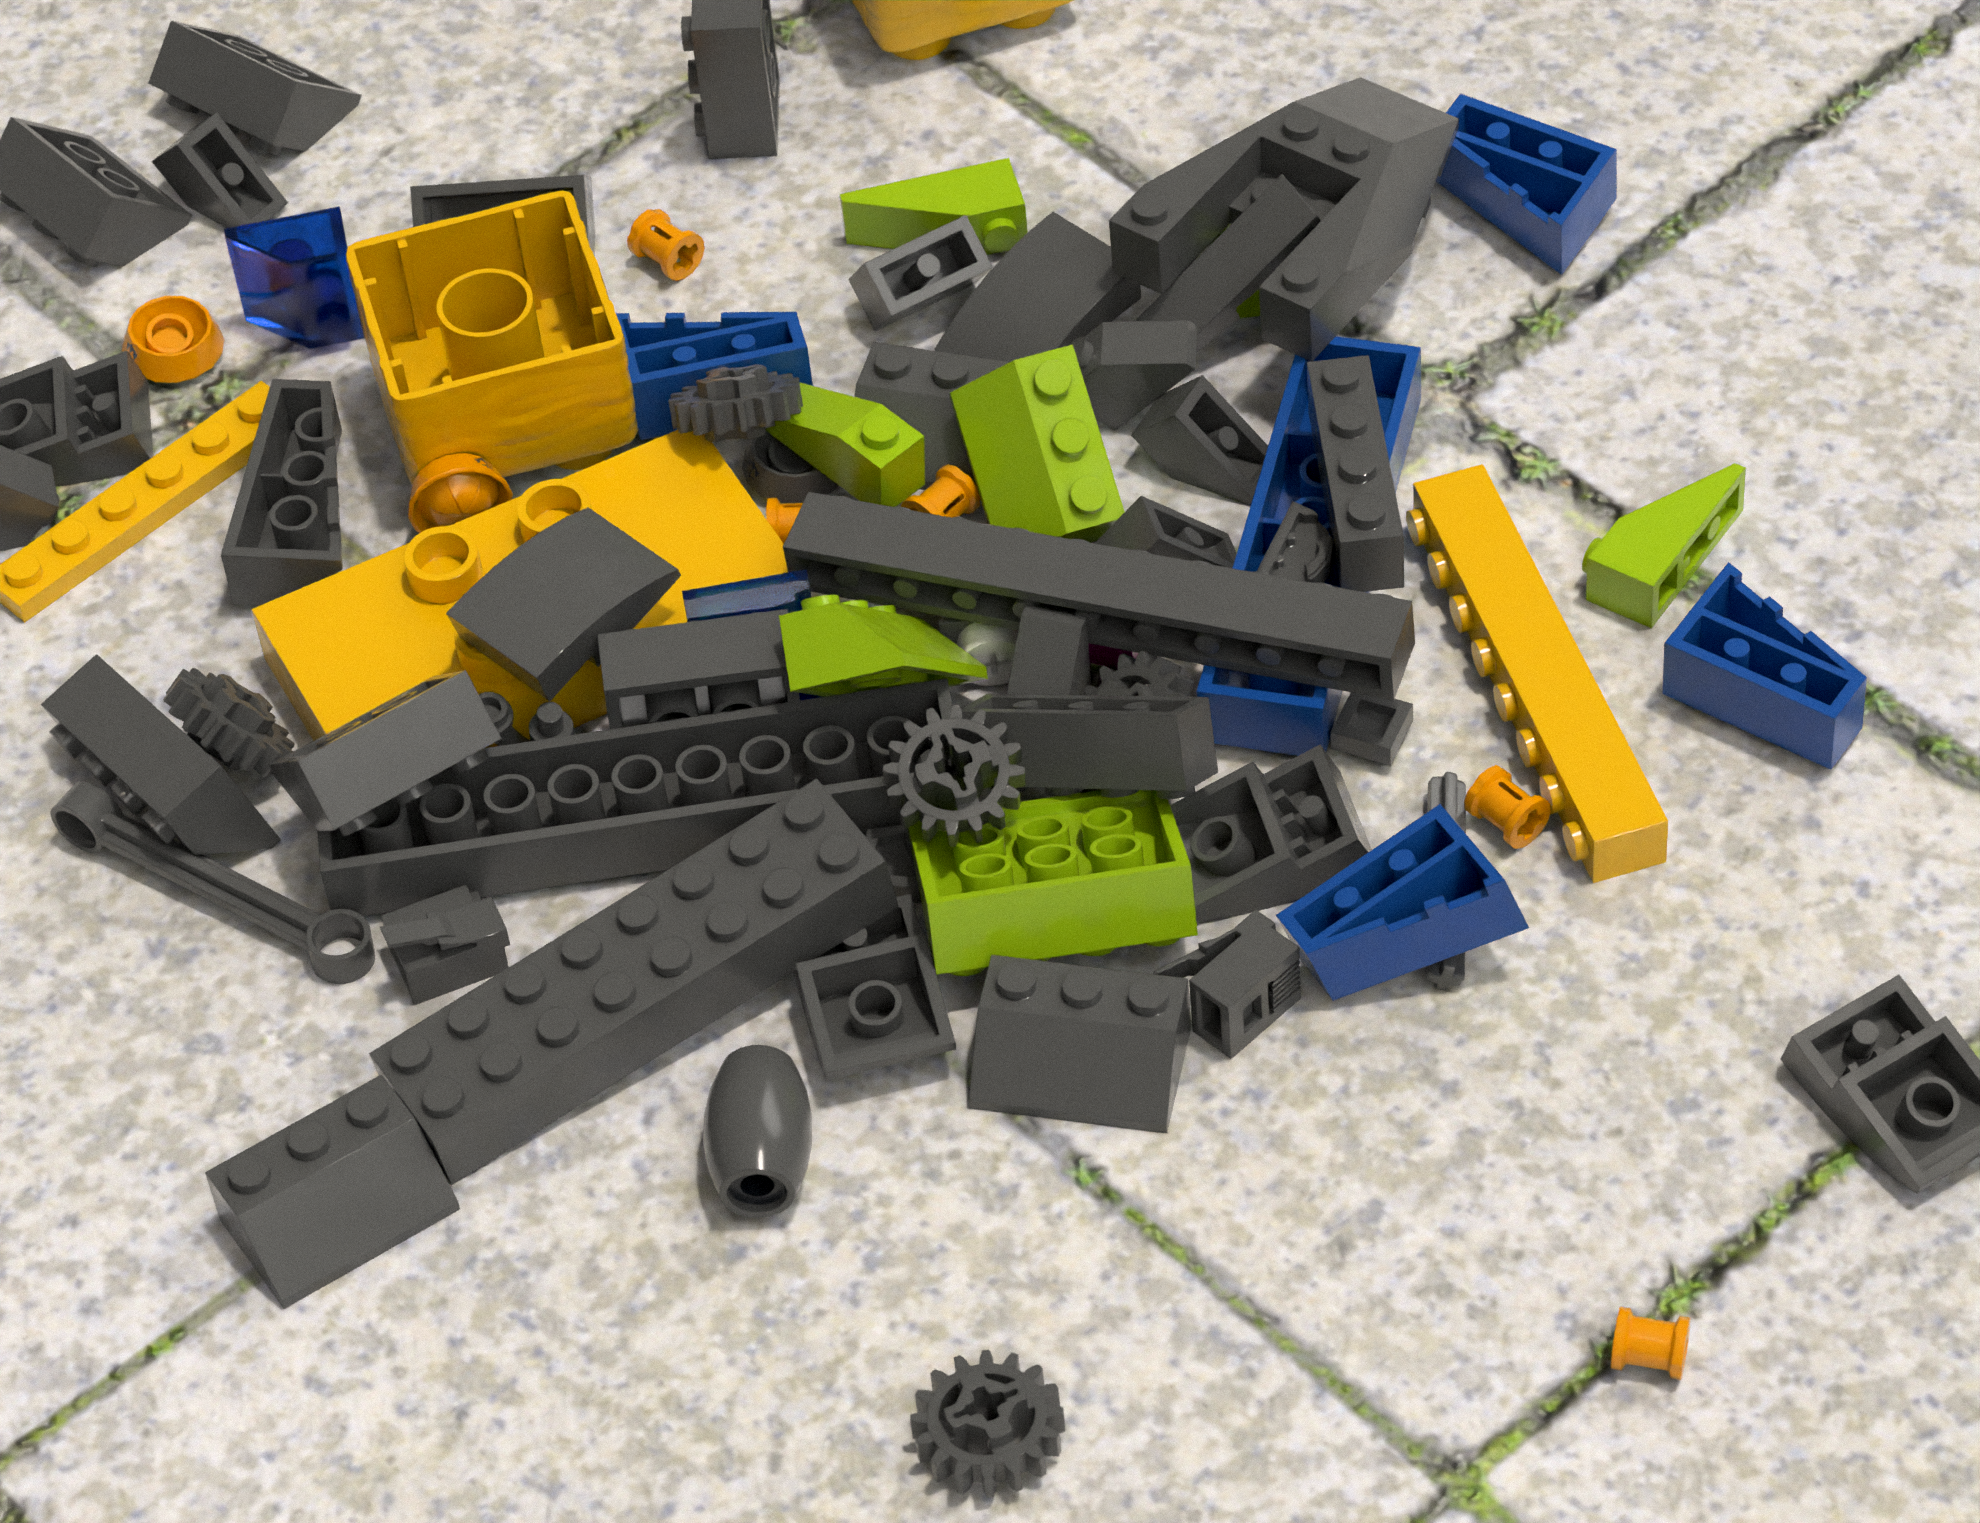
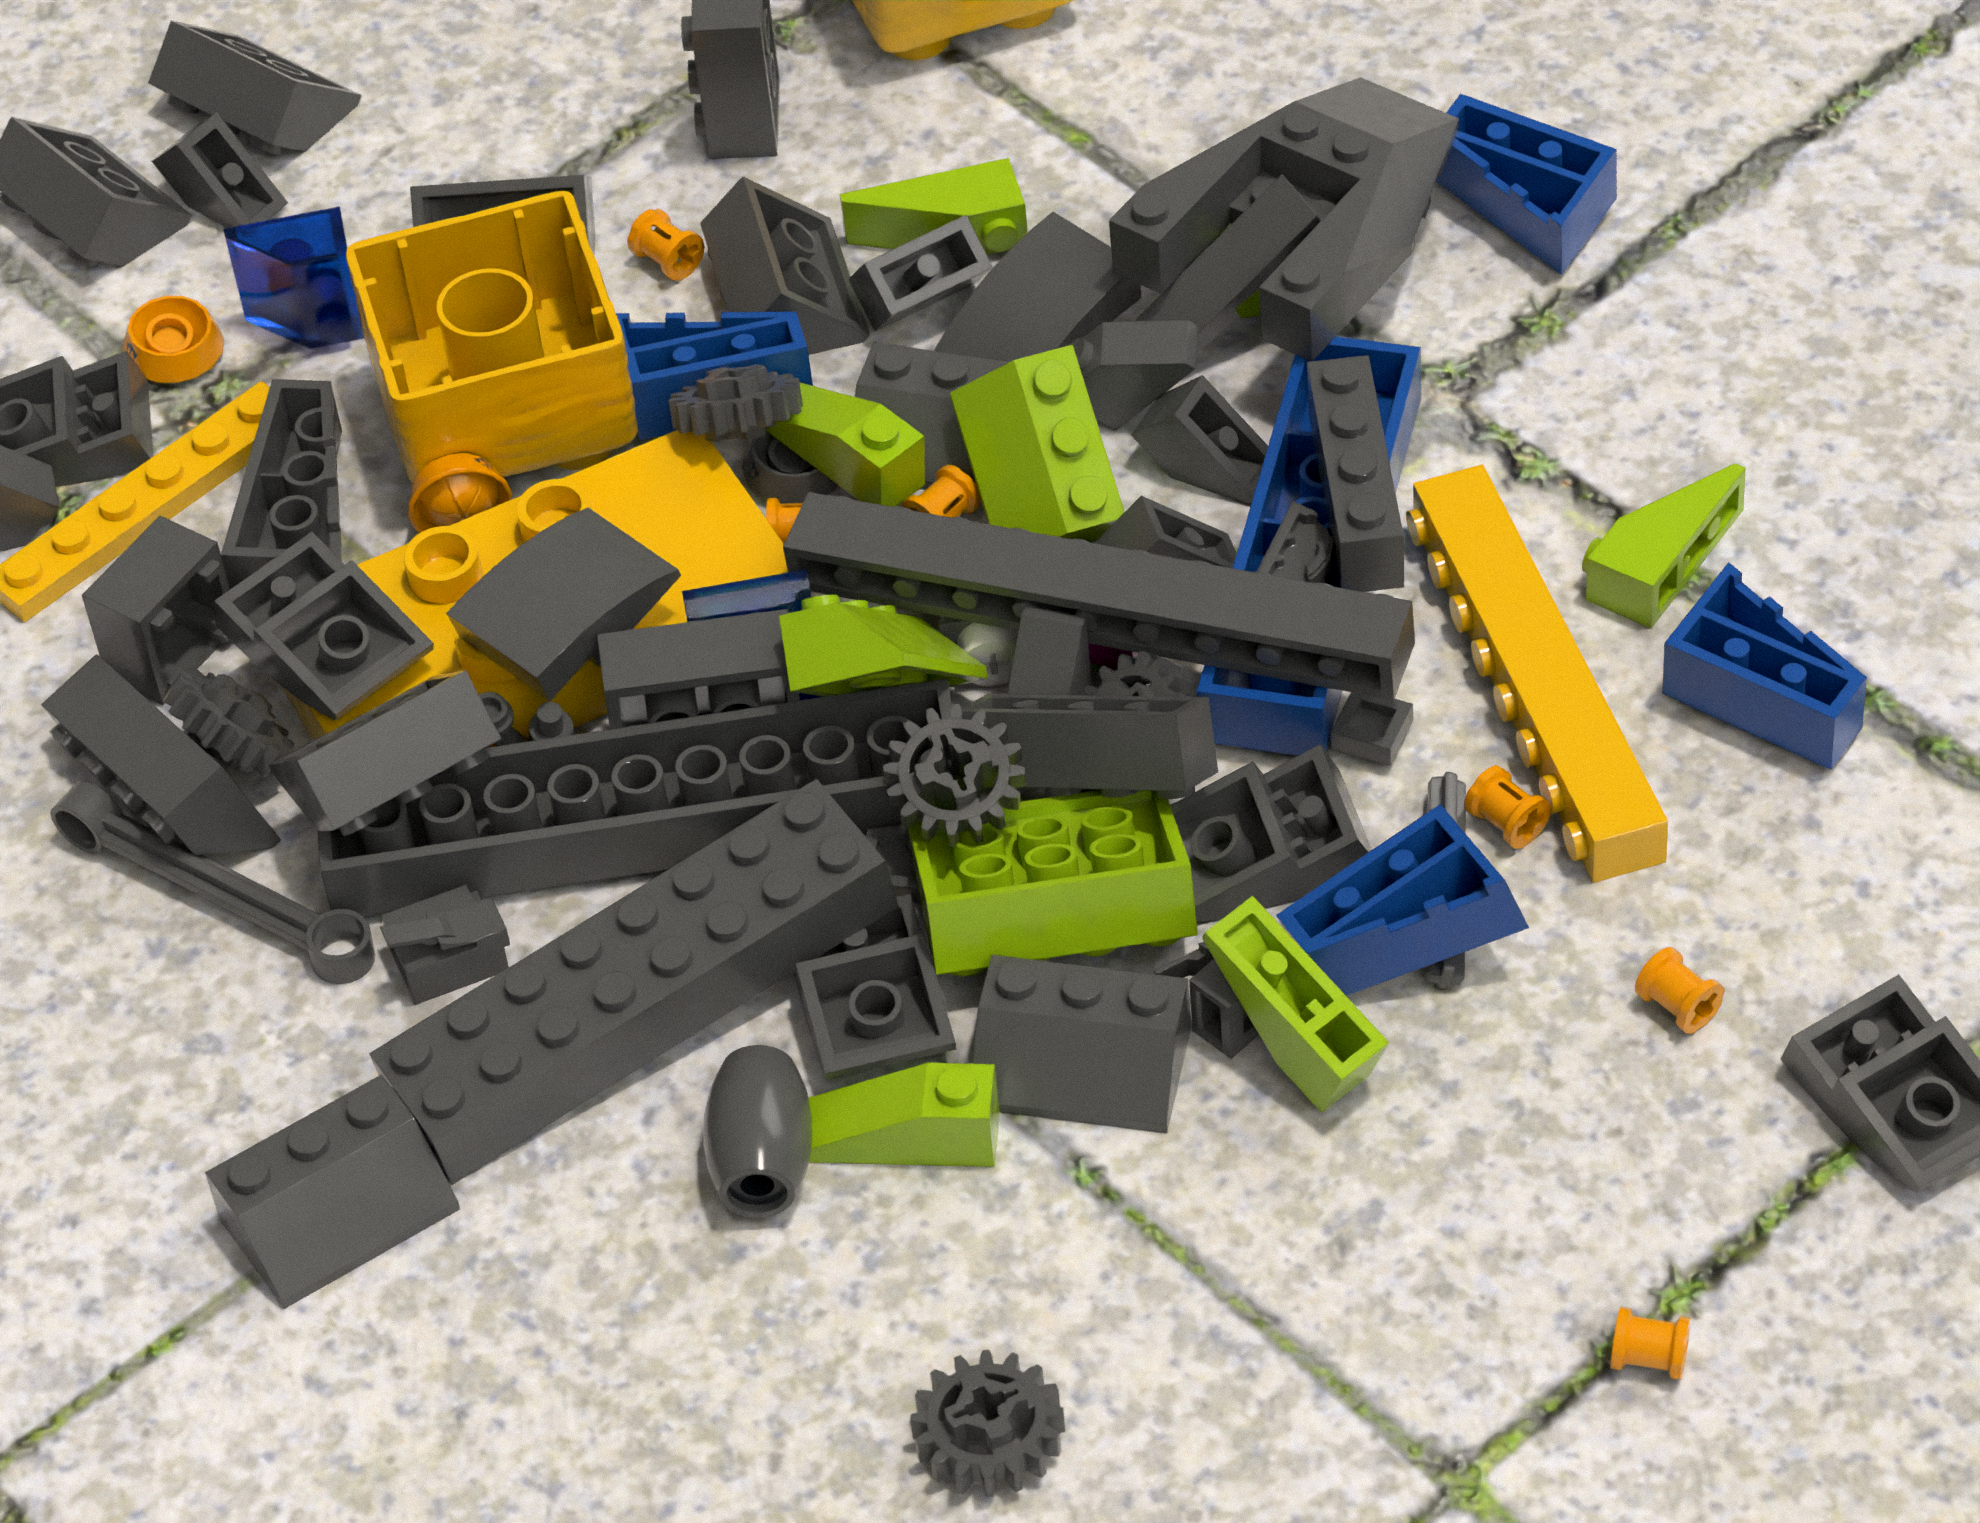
(157, 607): none -> dark grey container
(320, 628): none -> dark grey slope
(783, 259): none -> dark grey slope
(911, 1118): none -> lime slope
(1294, 1005): none -> lime slope
(1679, 990): none -> light orange bush

